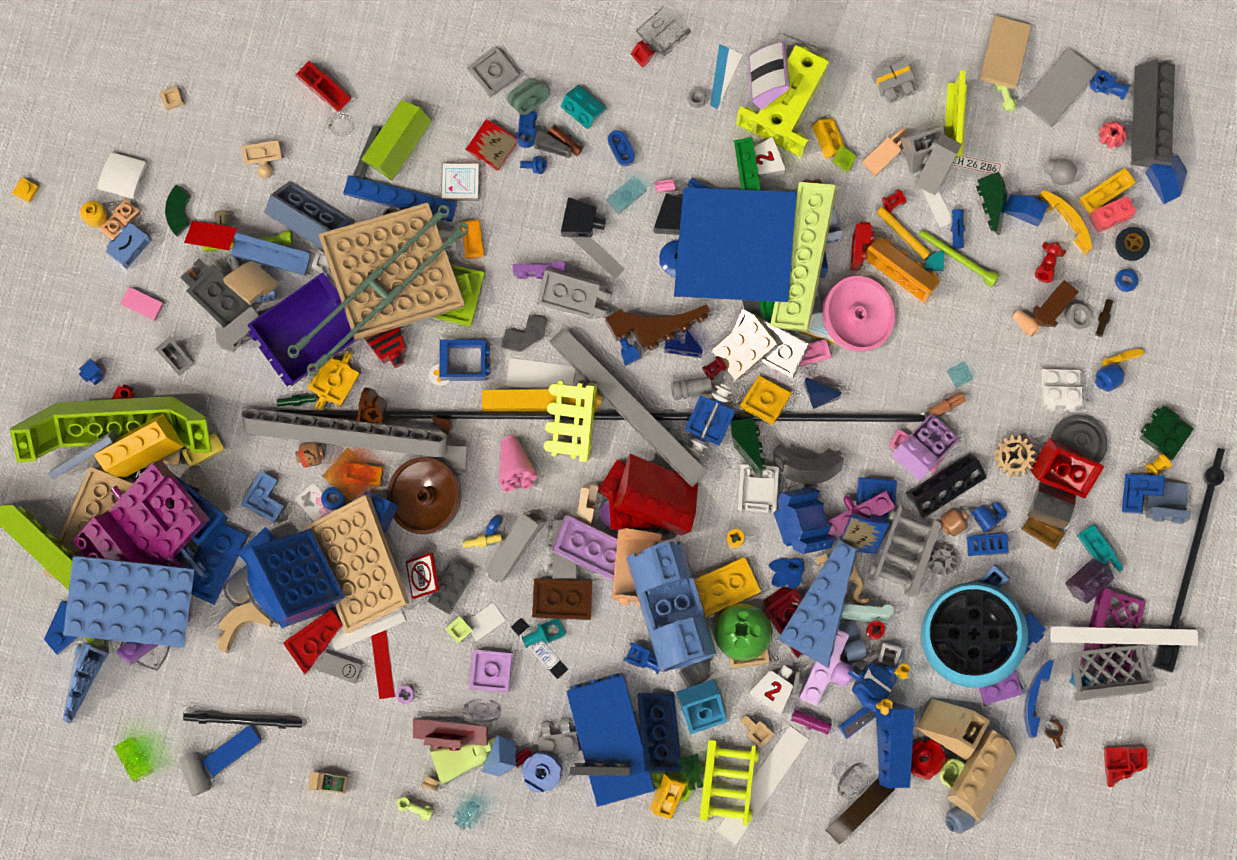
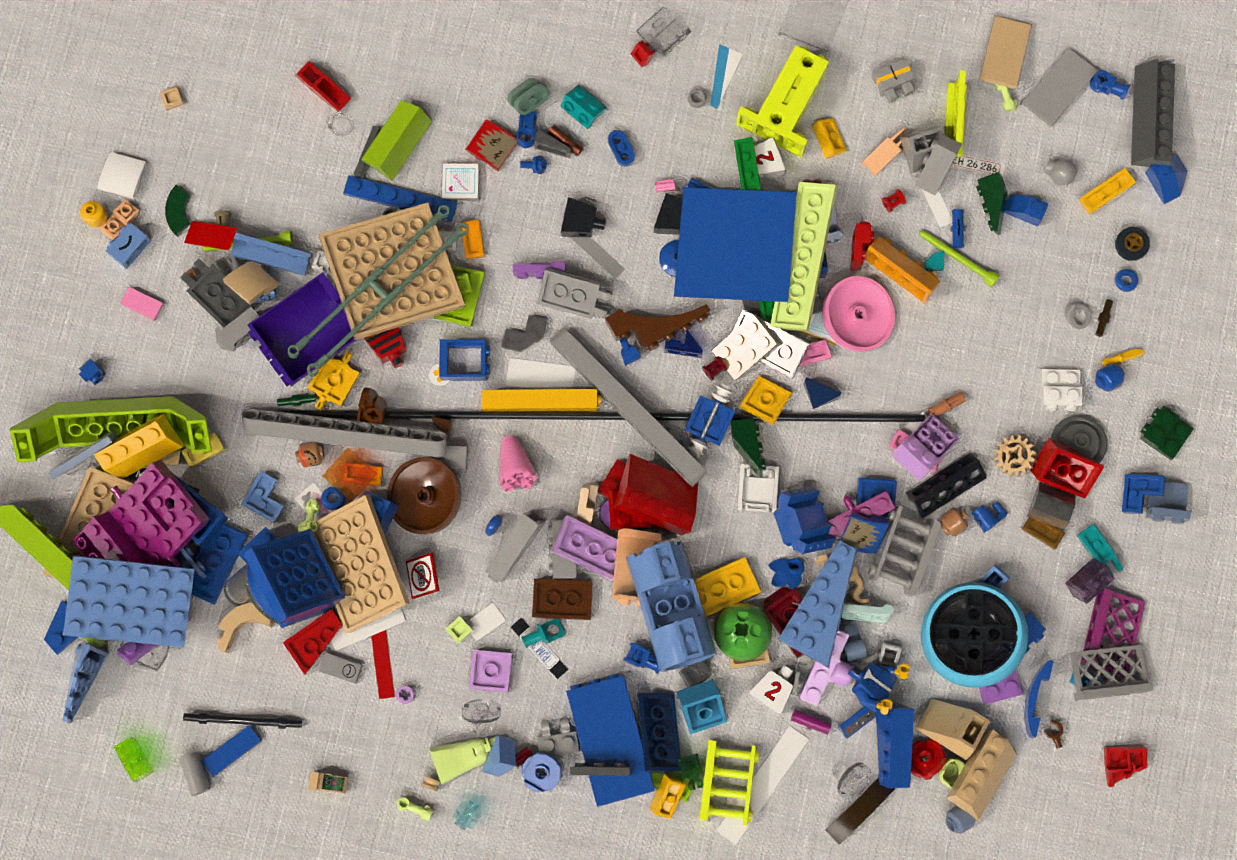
(25, 190): yellow plate -> none
(123, 392): red plate -> none
(174, 355): light grey slope -> none
(262, 153): tan plate -> none
(304, 213): sand blue slope -> none
(312, 507): none -> yellowish green bar
(449, 734): bracket -> none
(451, 587): dark grey piece -> none
(482, 541): light yellow bar -> none
(493, 71): light grey tile -> none
(577, 411): neon yellow fence -> none
(626, 195): clear light blue plate -> none
(692, 387): light grey axle -> none
(740, 536): yellow bush -> none
(758, 732): tan plate -> none
(768, 74): slope -> none
(808, 470): flat silver arch -> none
(844, 158): lime tile -> none
(881, 631): red bush -> none
(903, 233): yellow piece -> none
(937, 567): light grey gear -> none
(960, 374): clear light blue tile -> none
(1004, 543): blue slope -> none
(1027, 323): light nougat cone -> none
(1046, 270): red animal -> none
(1054, 305): reddish brown piece -> none
(1073, 219): yellow slope -> none
(1112, 214): coral brick -> none
(1117, 130): coral piece -> none
(1124, 636): white sticker -> none
(1158, 465): yellow bush -> none
(1167, 654): black bar -> none

